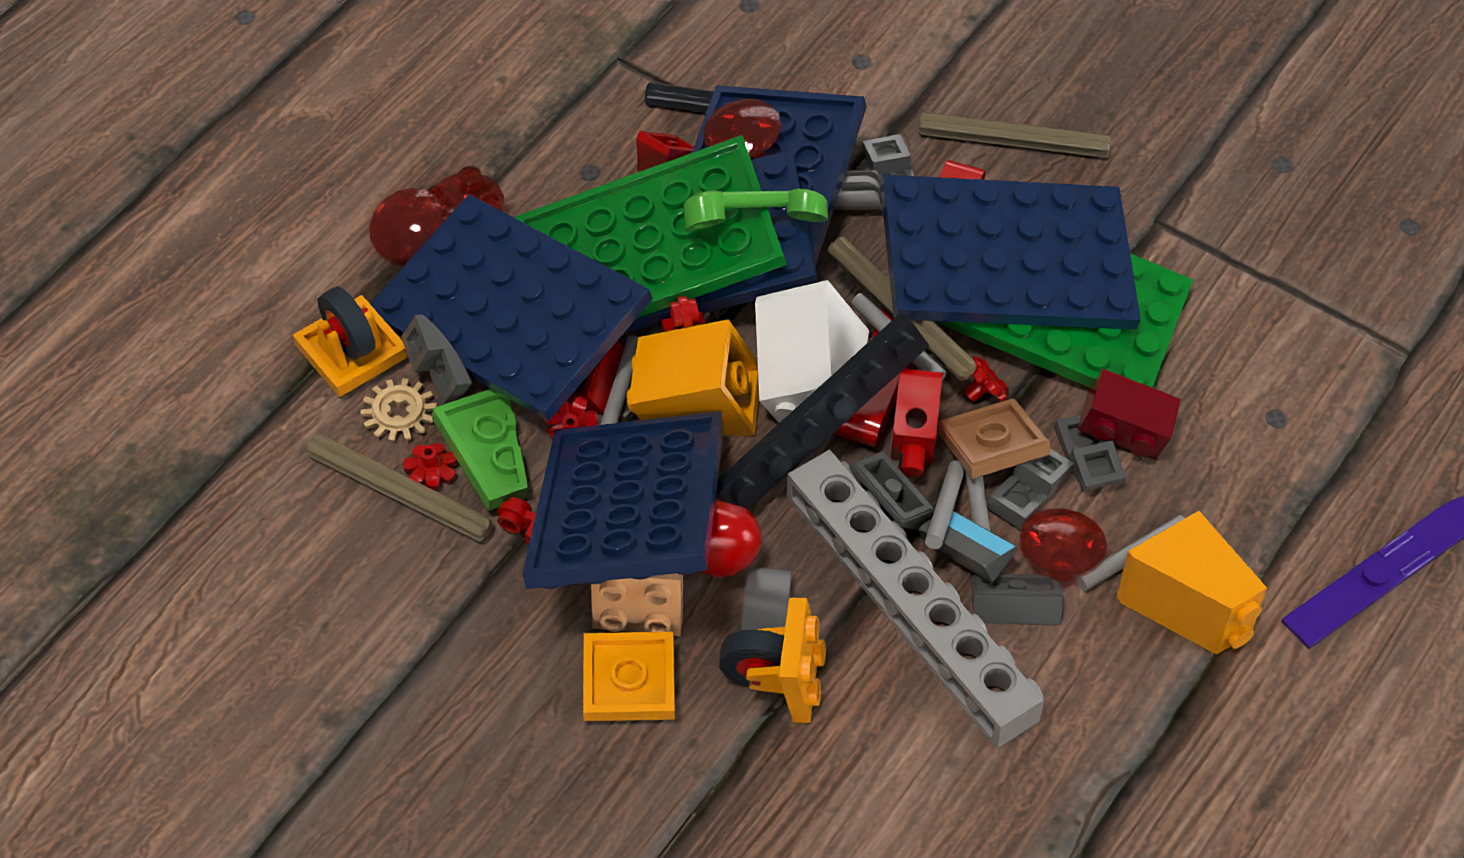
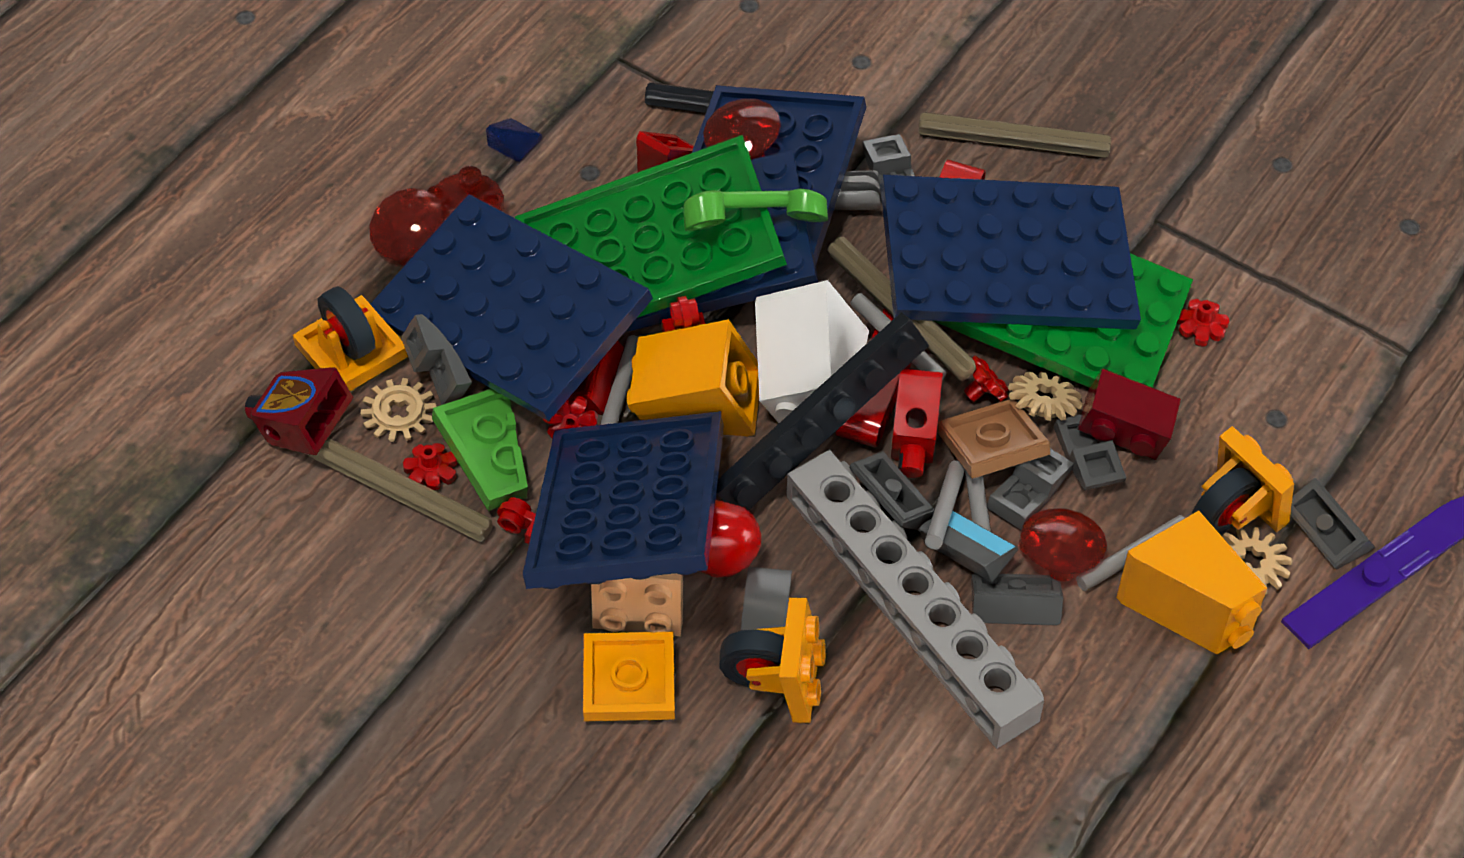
(300, 408): none -> dark red torso
(512, 138): none -> clear blue slope
(1026, 390): none -> tan gear
(1203, 322): none -> red plant
(1245, 486): none -> light orange plate
(1271, 563): none -> tan gear
(1328, 525): none -> dark grey slope

